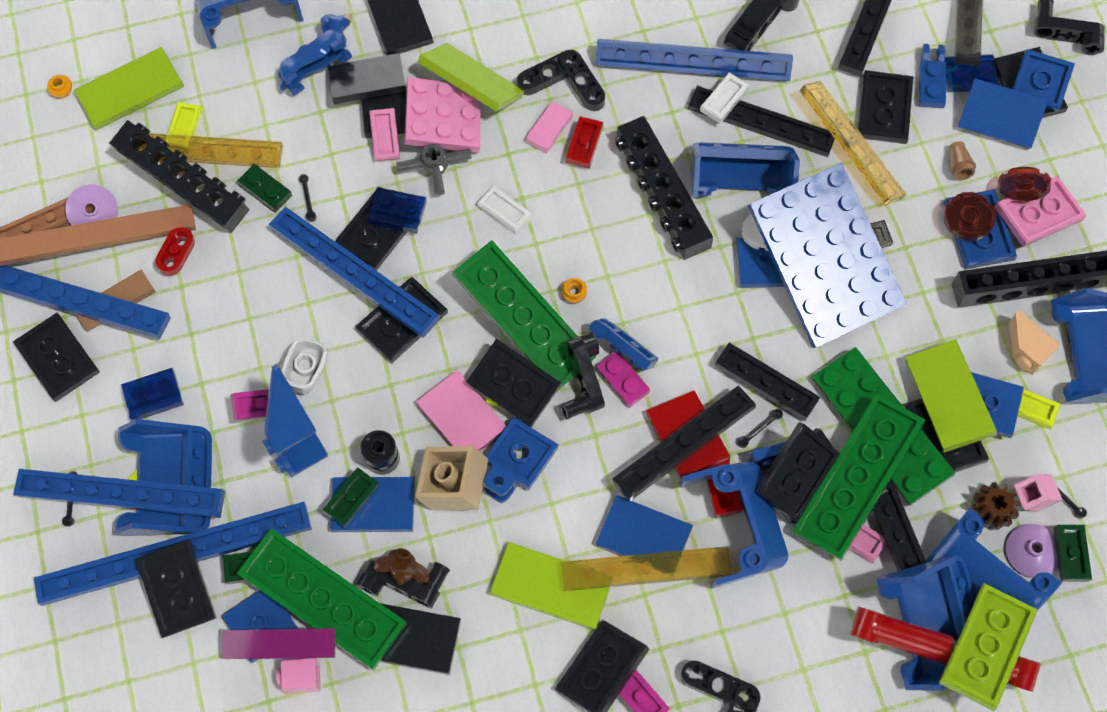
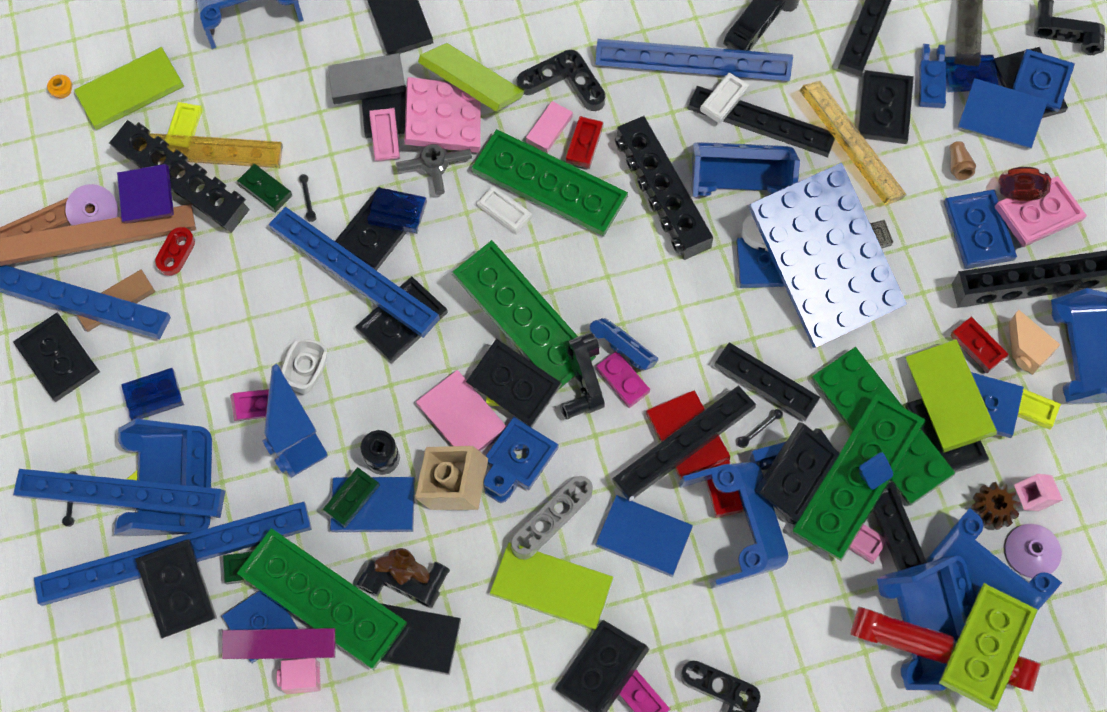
(145, 193): none -> dark purple tile
(316, 54): blue animal -> none
(550, 182): none -> green plate
(555, 519): none -> light grey beam
(574, 283): light orange plate -> none
(646, 568): clear yellow tile -> none
(876, 471): none -> blue slope
(969, 216): clear red tile -> none
(979, 344): none -> red plate
(1072, 553): dark green plate -> none
(1079, 512): black hinge -> none

